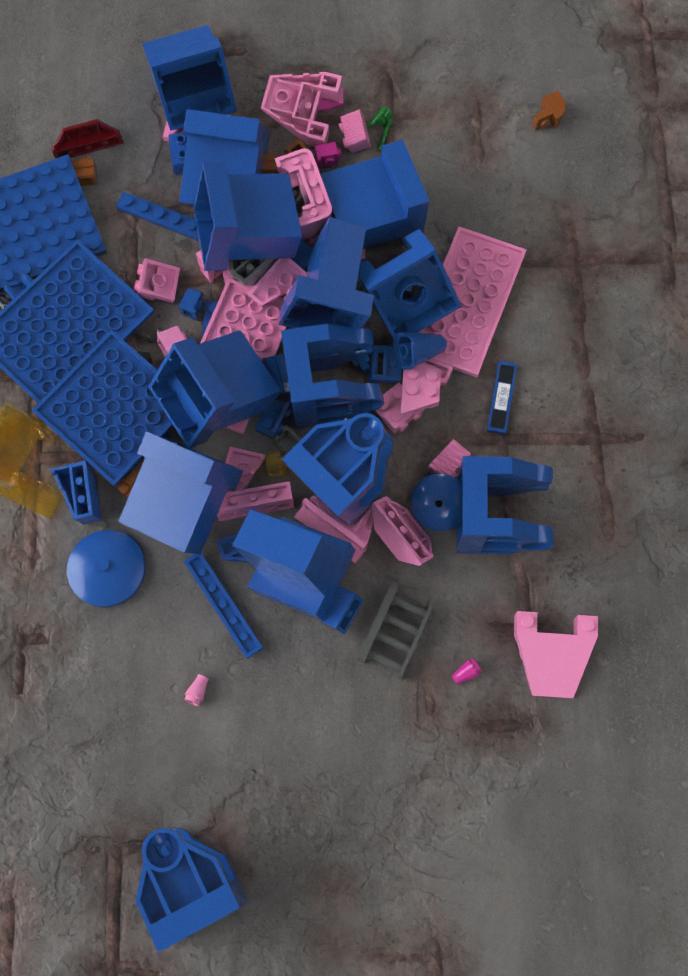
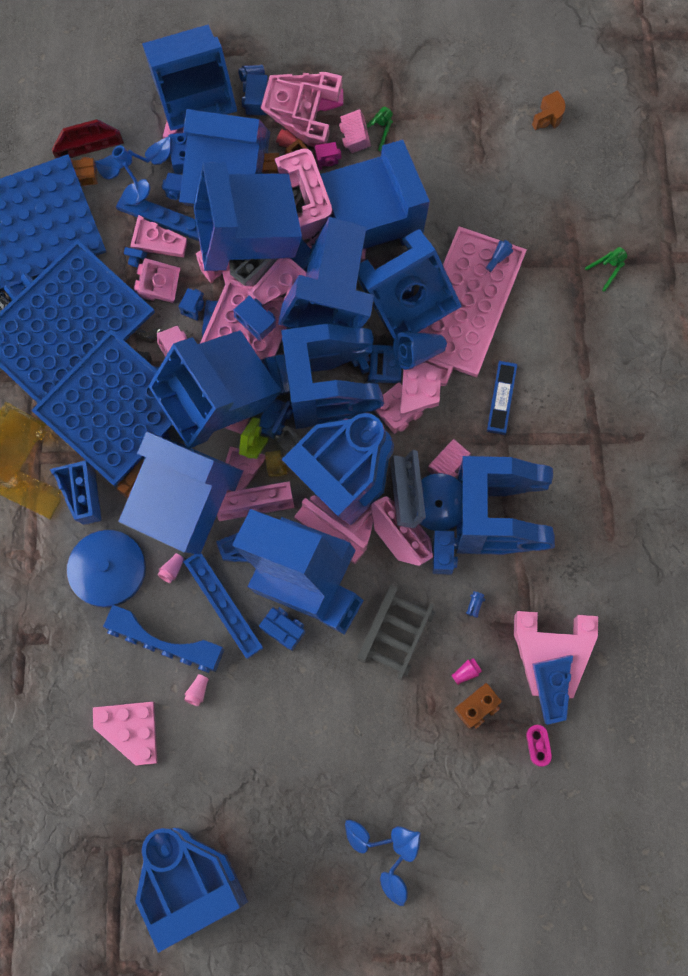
(111, 165): none -> blue plant
(129, 730): none -> bright pink plate
(134, 256): none -> blue tile
(154, 239): none -> bright pink wing
(171, 568): none -> bright pink cone
(172, 186): none -> blue brick
(201, 653): none -> blue arch
(250, 69): none -> blue cone
(251, 442): none -> lime bracket
(254, 93): none -> blue brick
(255, 317): none -> blue brick
(282, 628): none -> blue brick
(285, 138): none -> coral cone
(404, 843): none -> blue plant
(406, 488): none -> sand blue fence
(443, 552): none -> blue brick
(475, 604): none -> blue pin
(477, 706): none -> dark orange brick
(501, 252): none -> blue cone
(541, 745): none -> dark pink plate
(552, 685): none -> blue wing
(614, 258): none -> green plant

